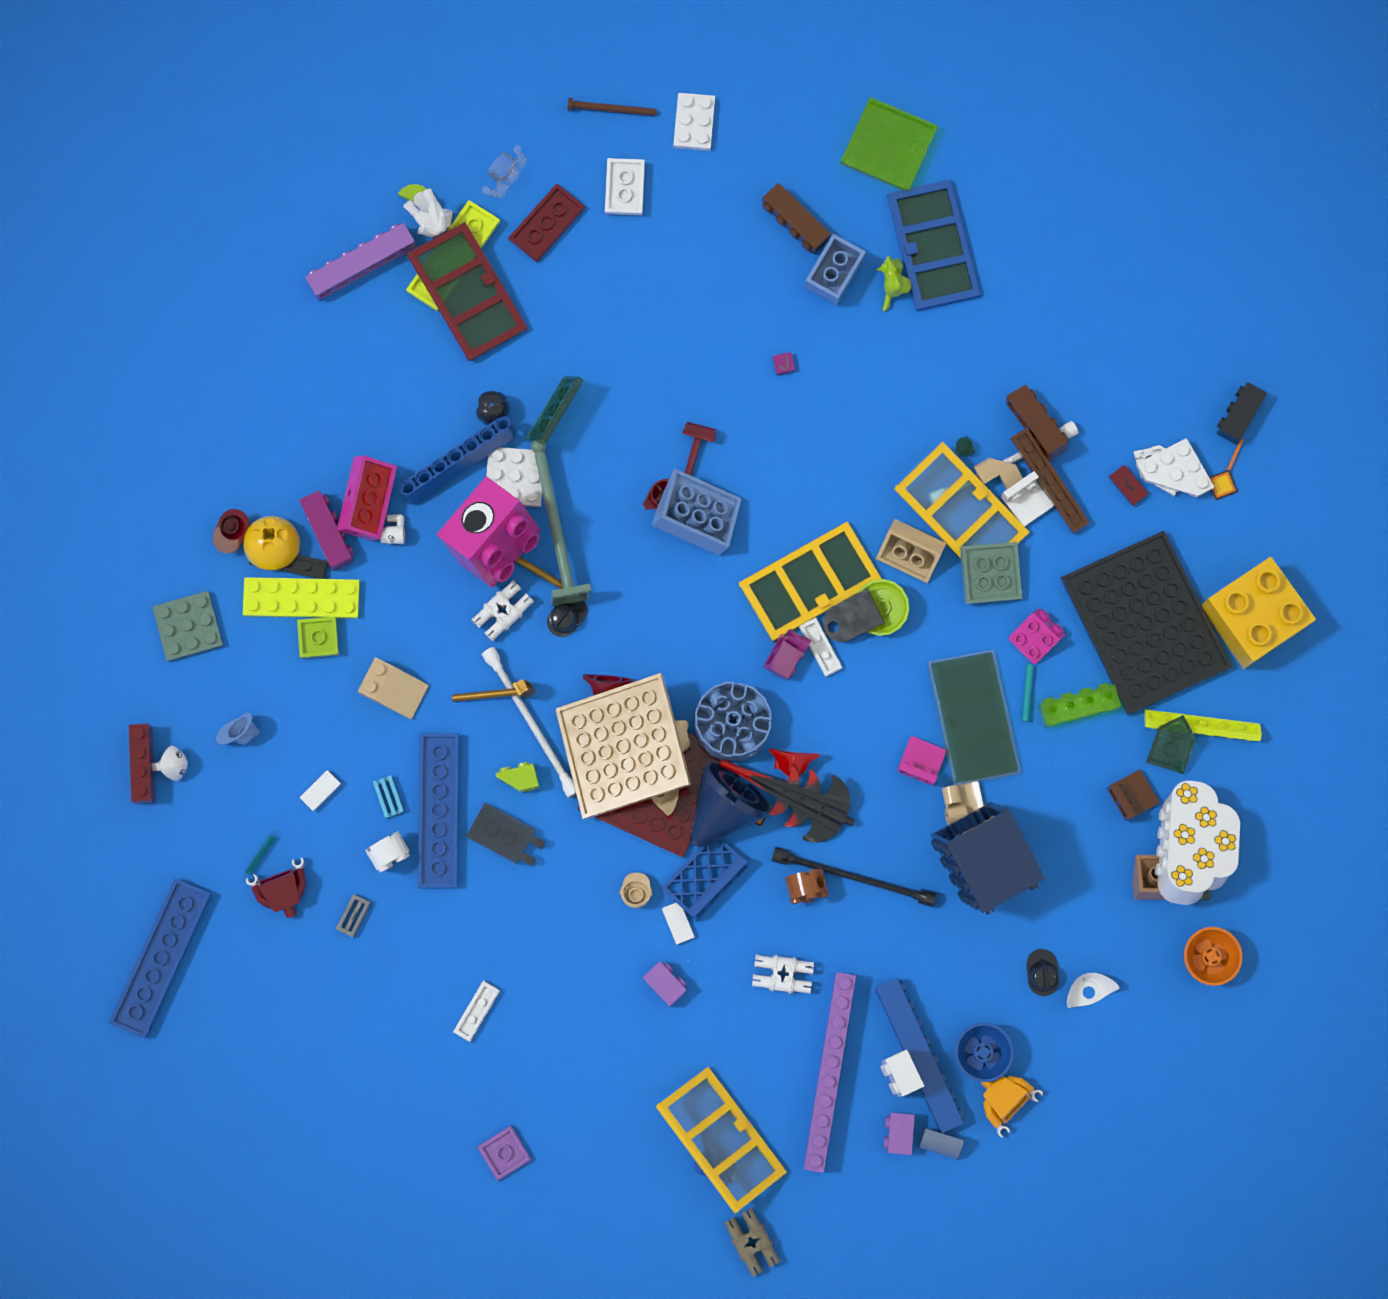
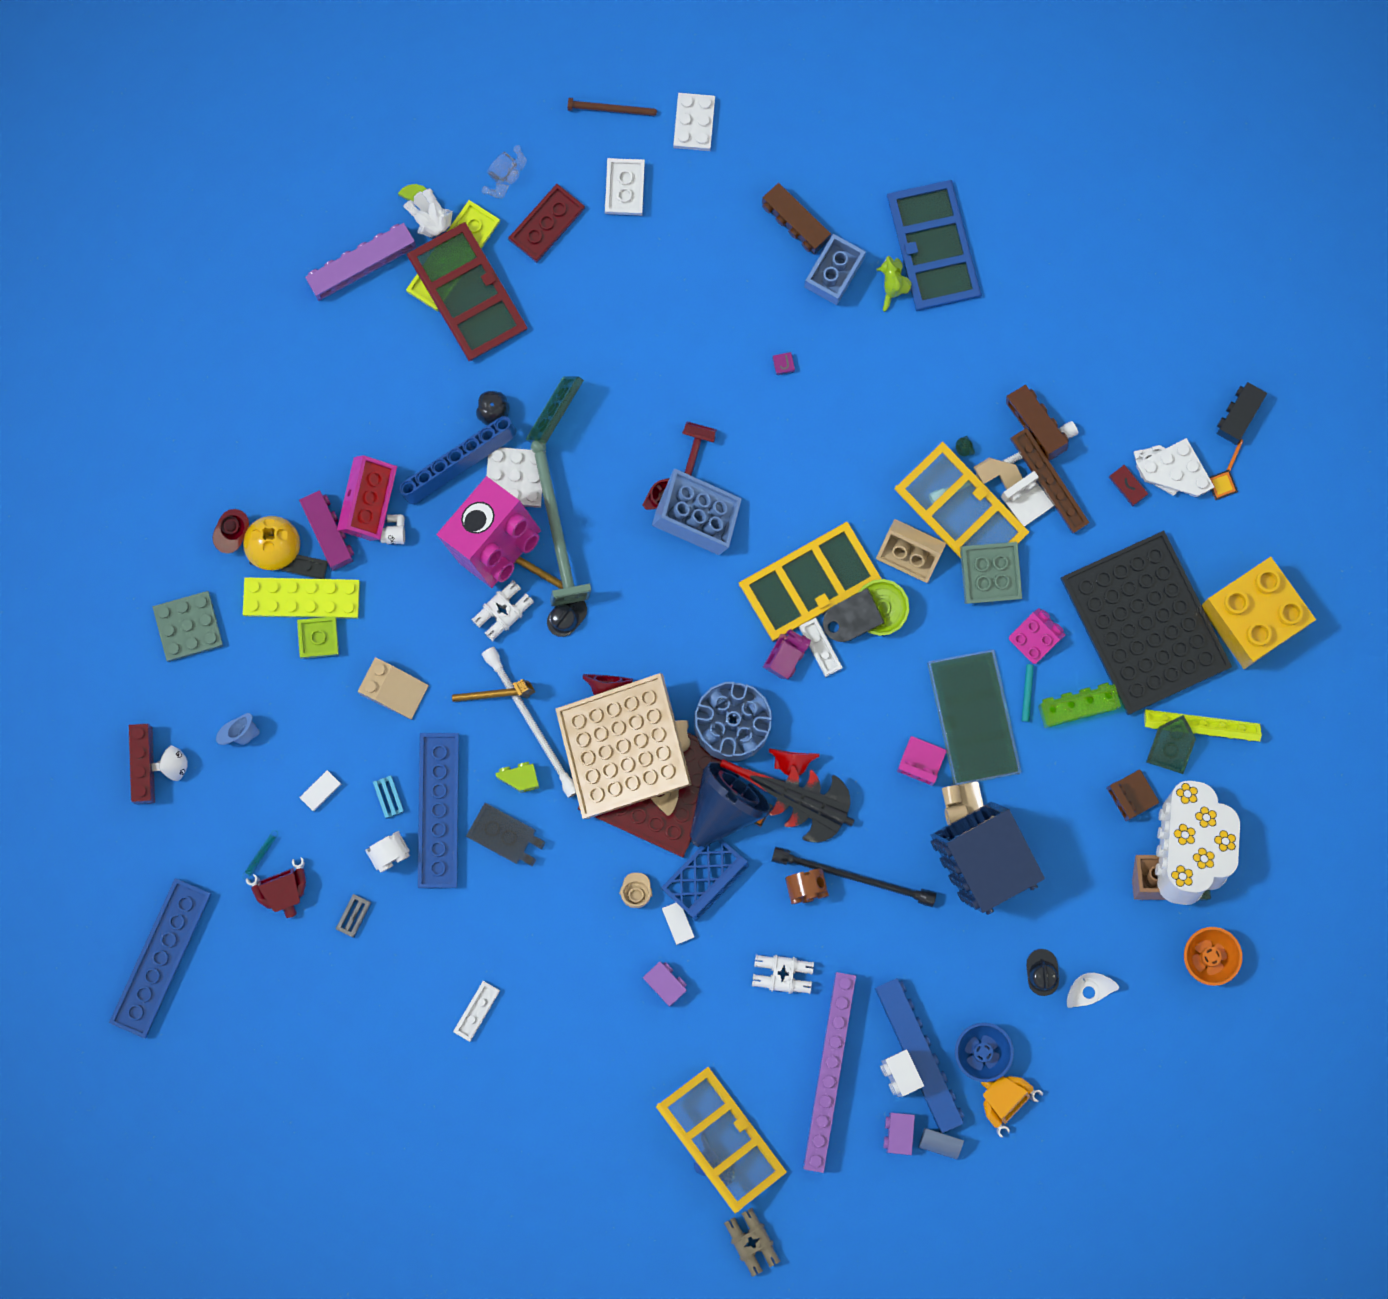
(504, 1153): medium lavender tile -> none
(889, 144): clear neon green plate -> none

